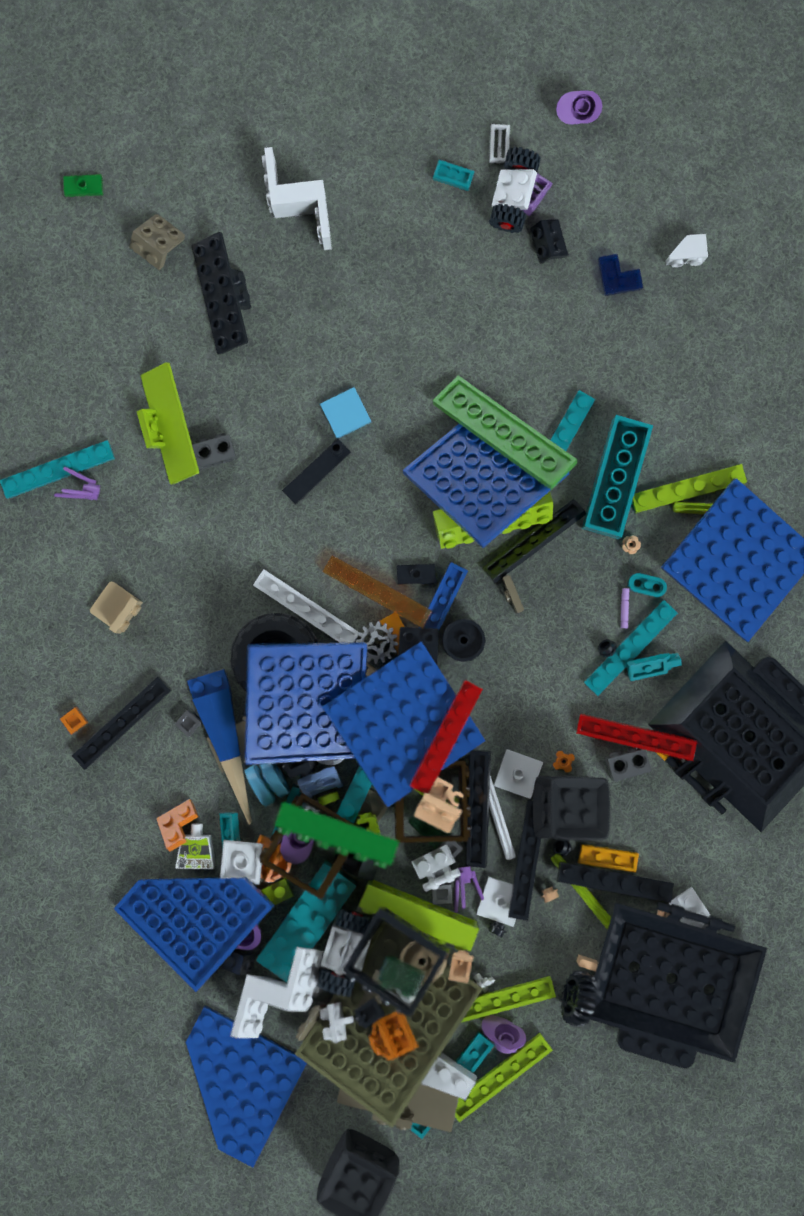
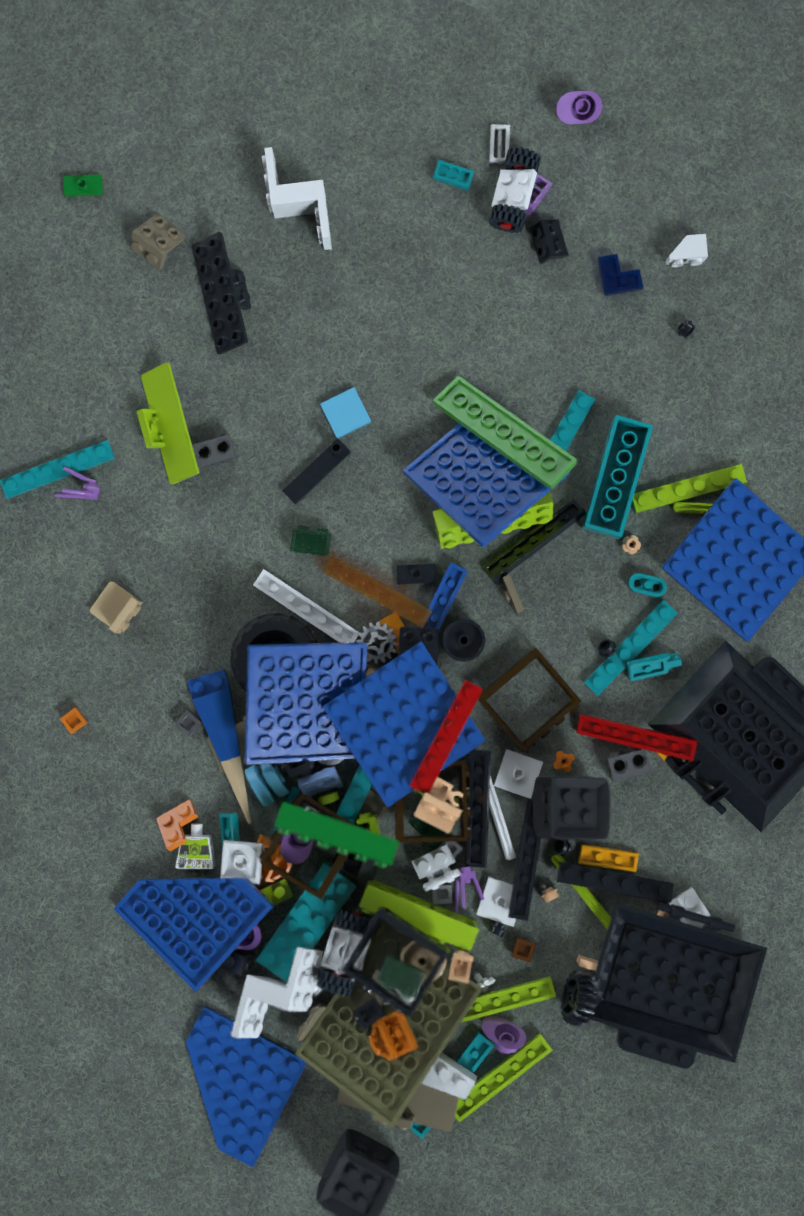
(121, 723): black plate -> none
(310, 541): none -> clear green brick
(336, 1031): white hips -> none
(523, 949): none -> reddish brown plate
(556, 719): none -> dark brown window
(624, 608): lavender wheel -> none
(686, 328): none -> black plate

